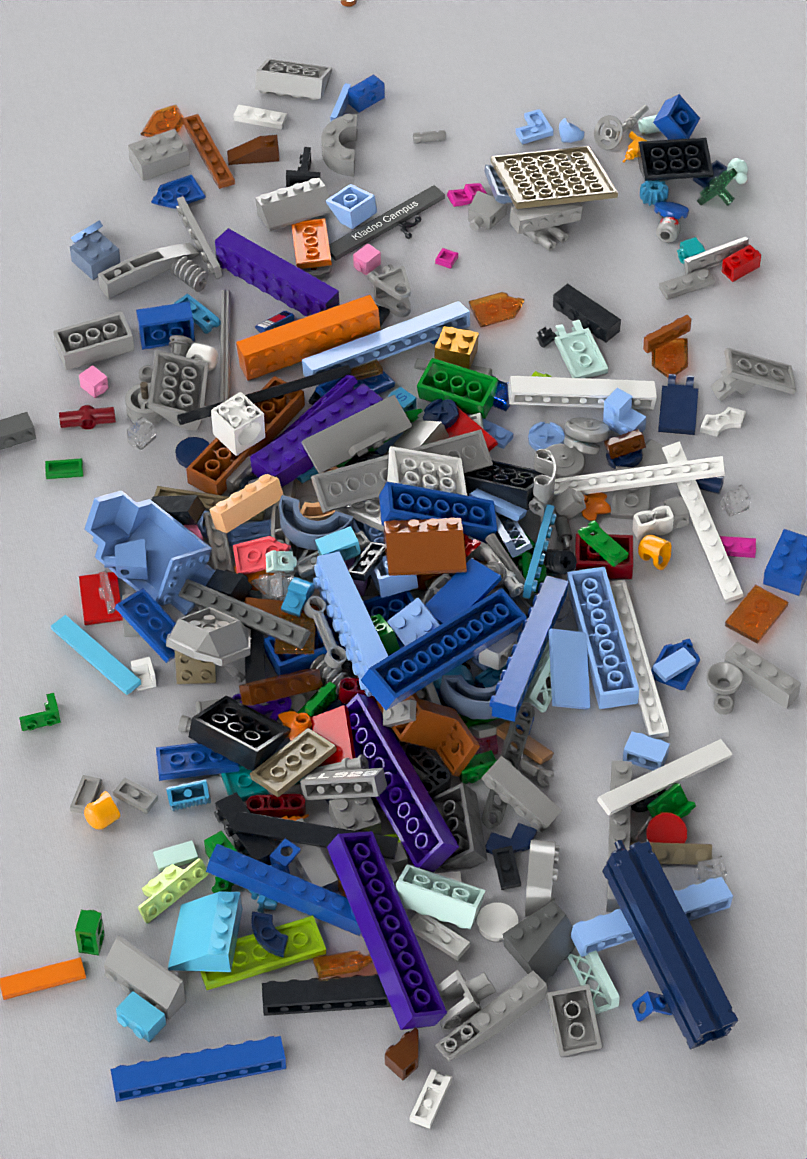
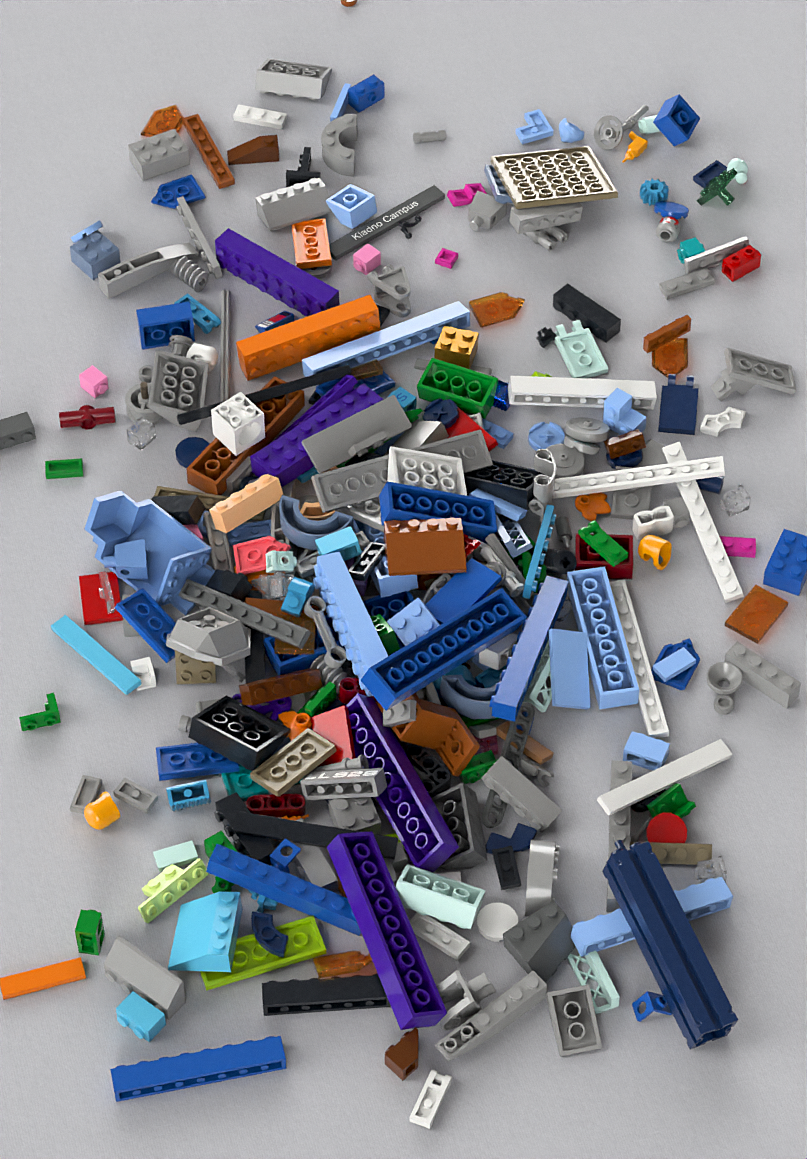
(93, 340): light grey brick -> none
(569, 503): light grey brick -> none
(674, 159): black slope -> none

